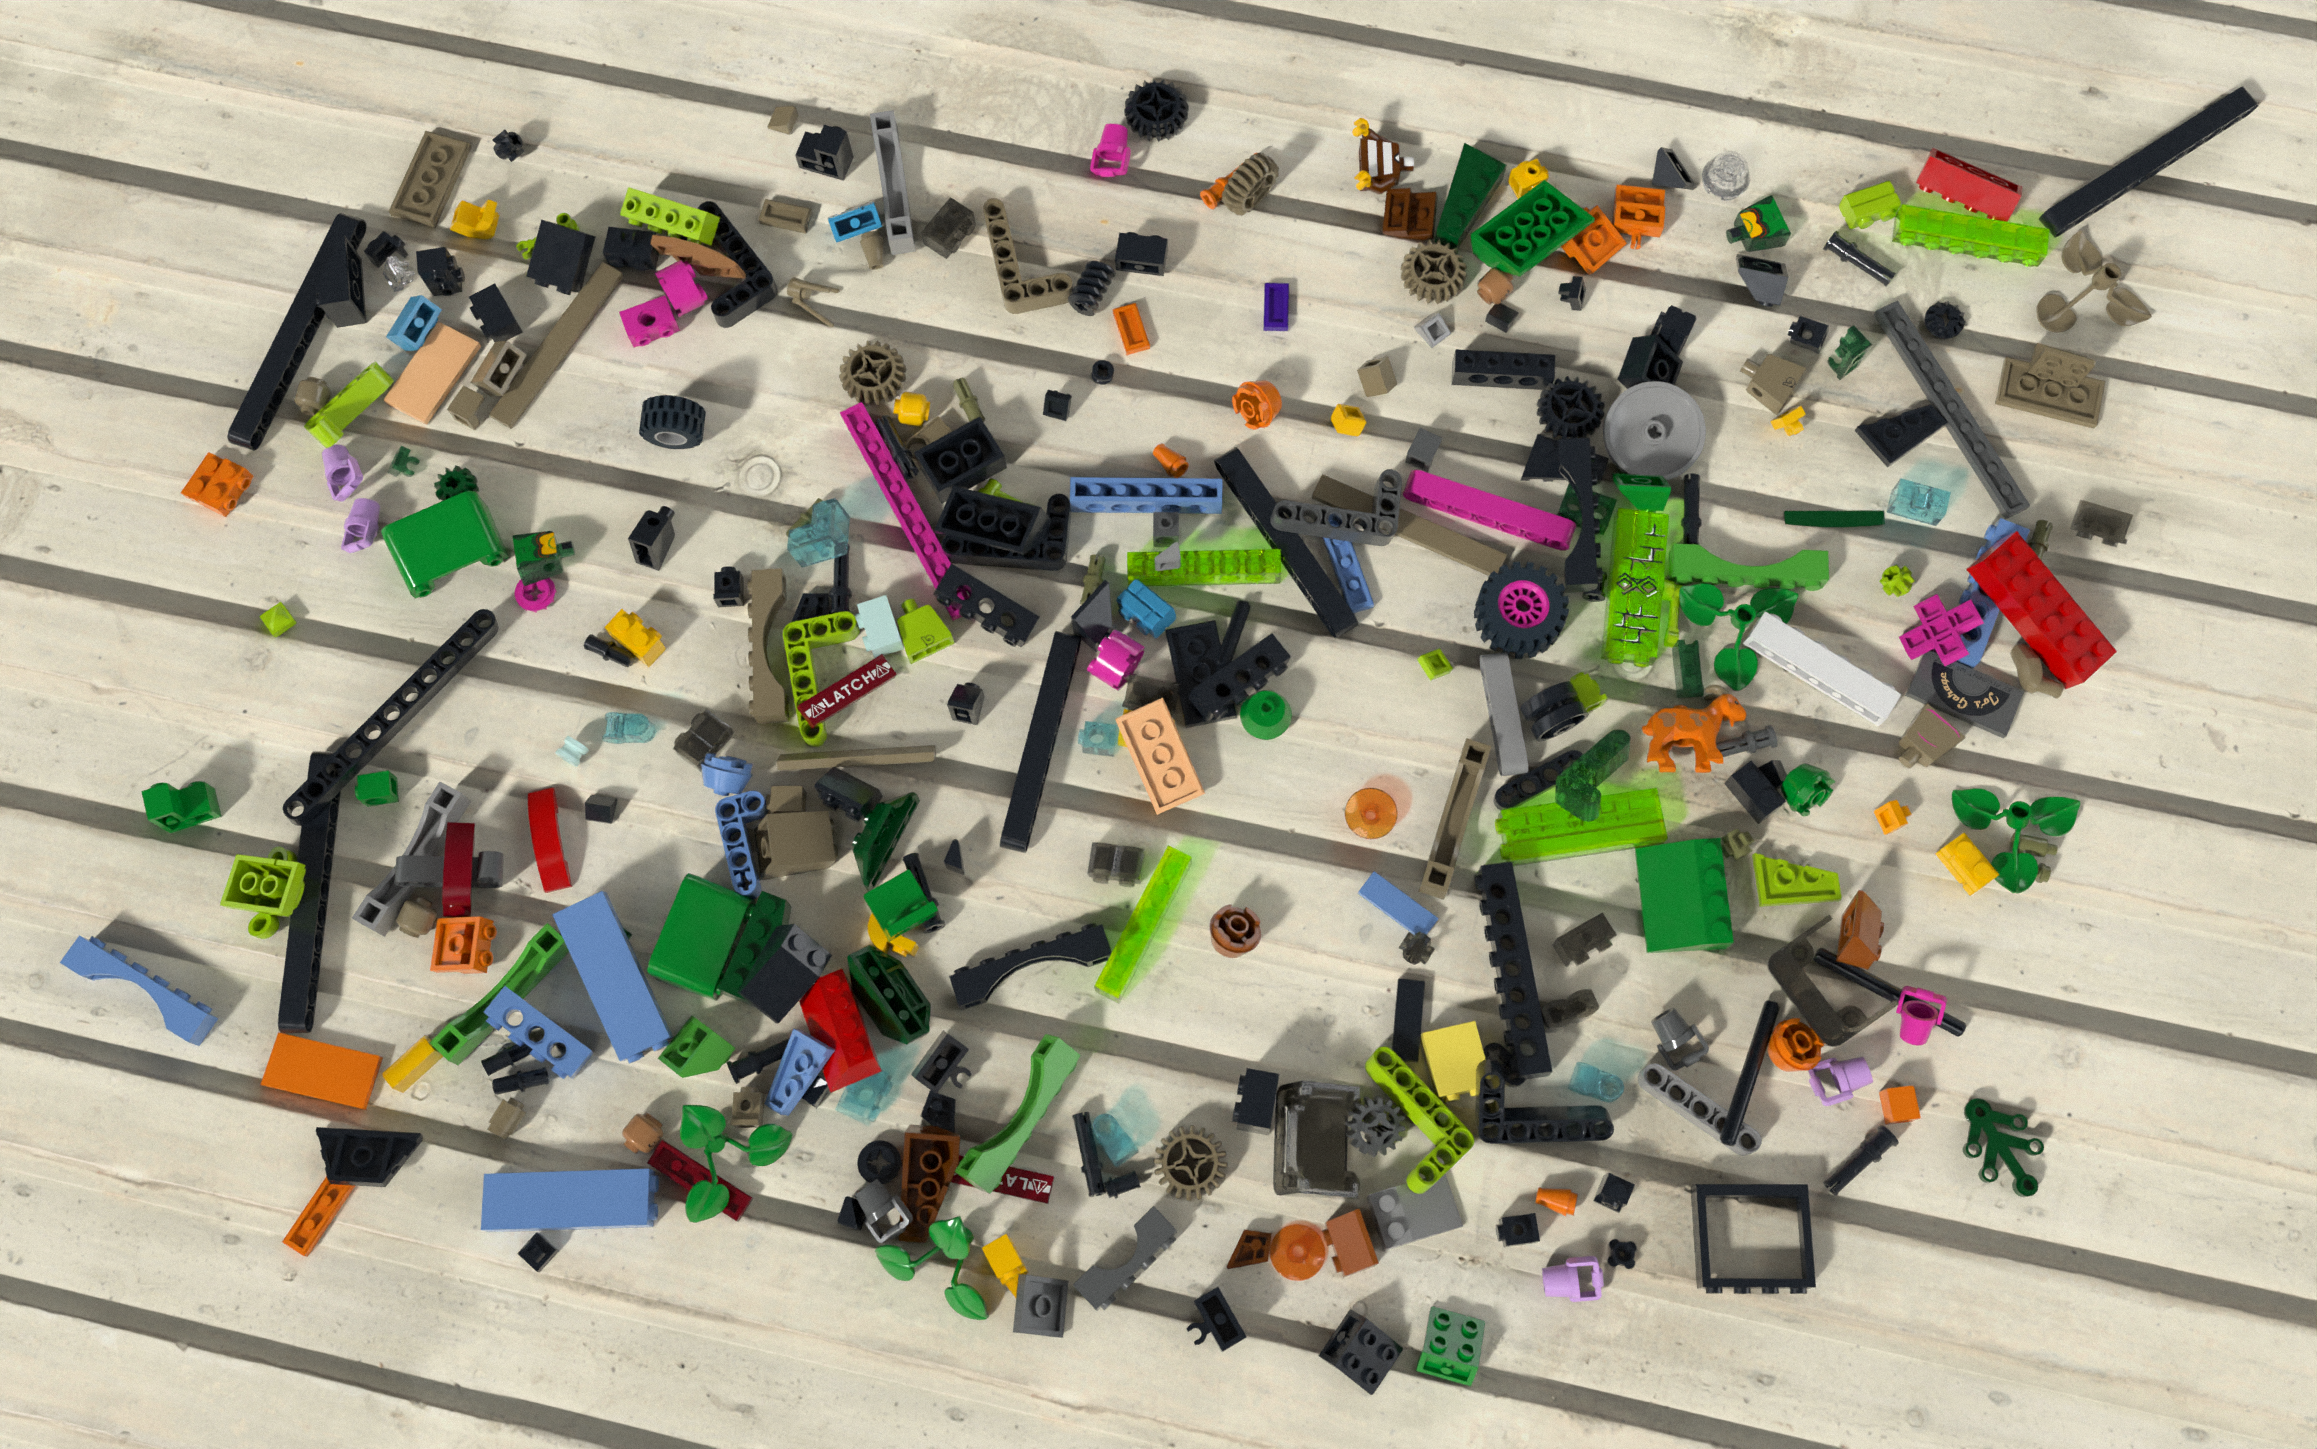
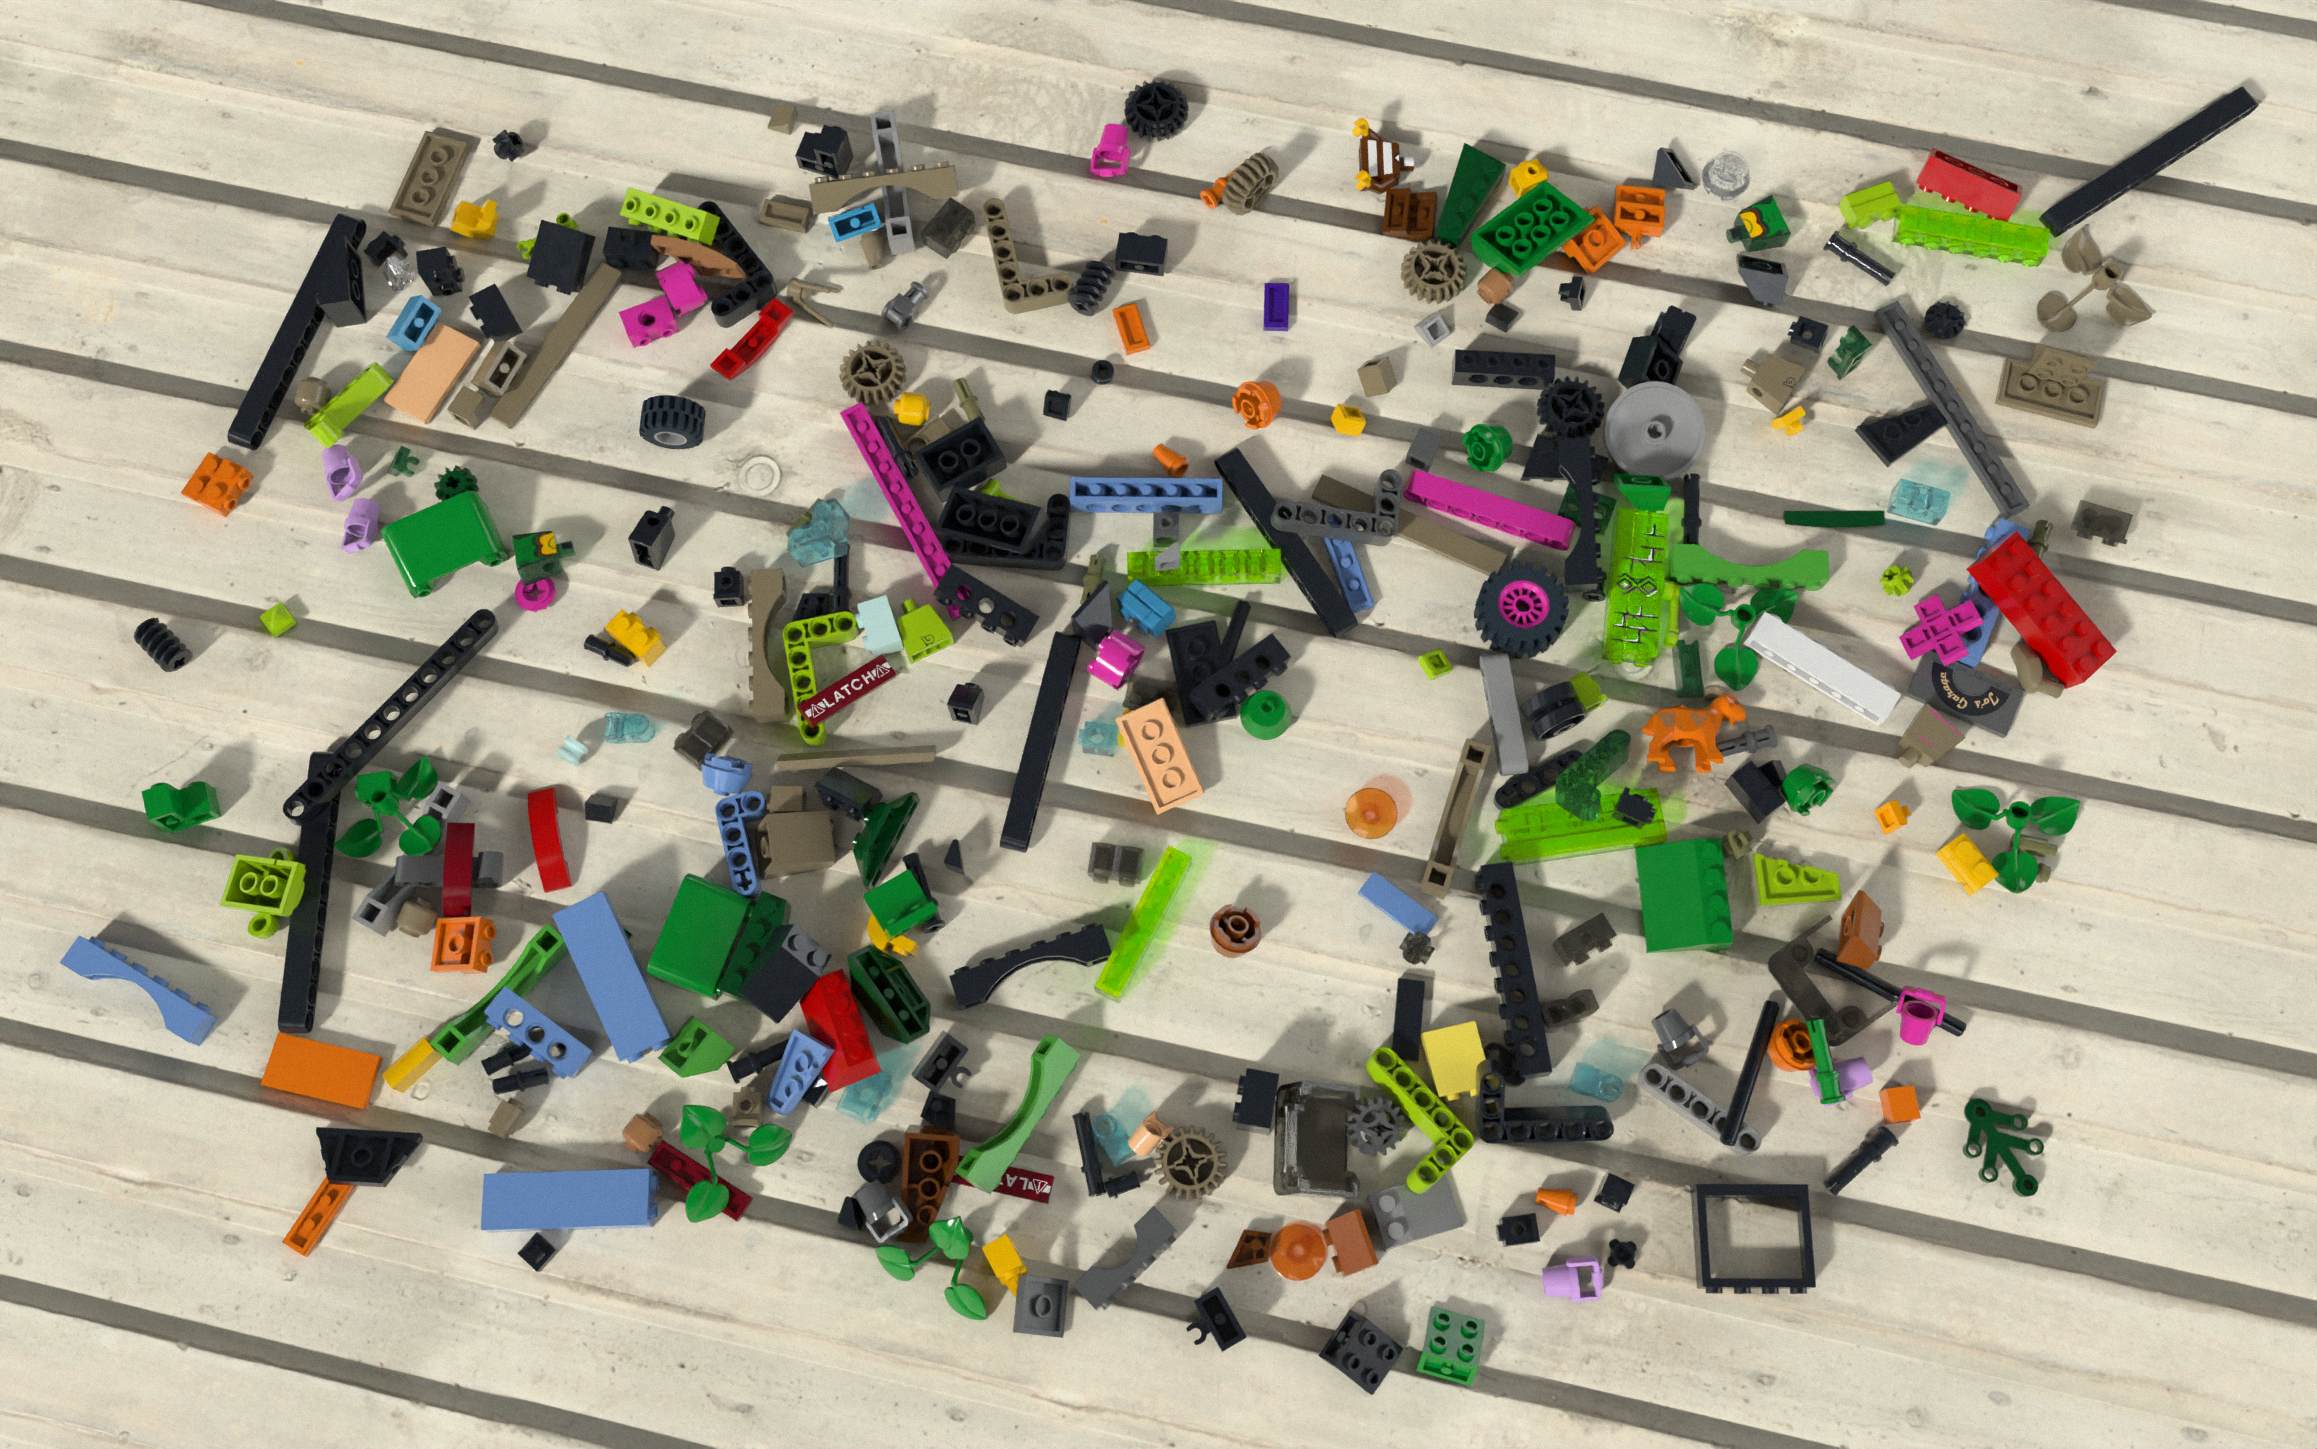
(162, 645): none -> black piece
(421, 837): none -> green plant
(755, 342): none -> red slope
(834, 194): none -> dark tan arch
(904, 308): none -> flat silver connector
(1149, 1135): none -> light nougat piece
(1488, 446): none -> green cone
(1633, 809): none -> black brick
(1826, 1075): none -> green pin

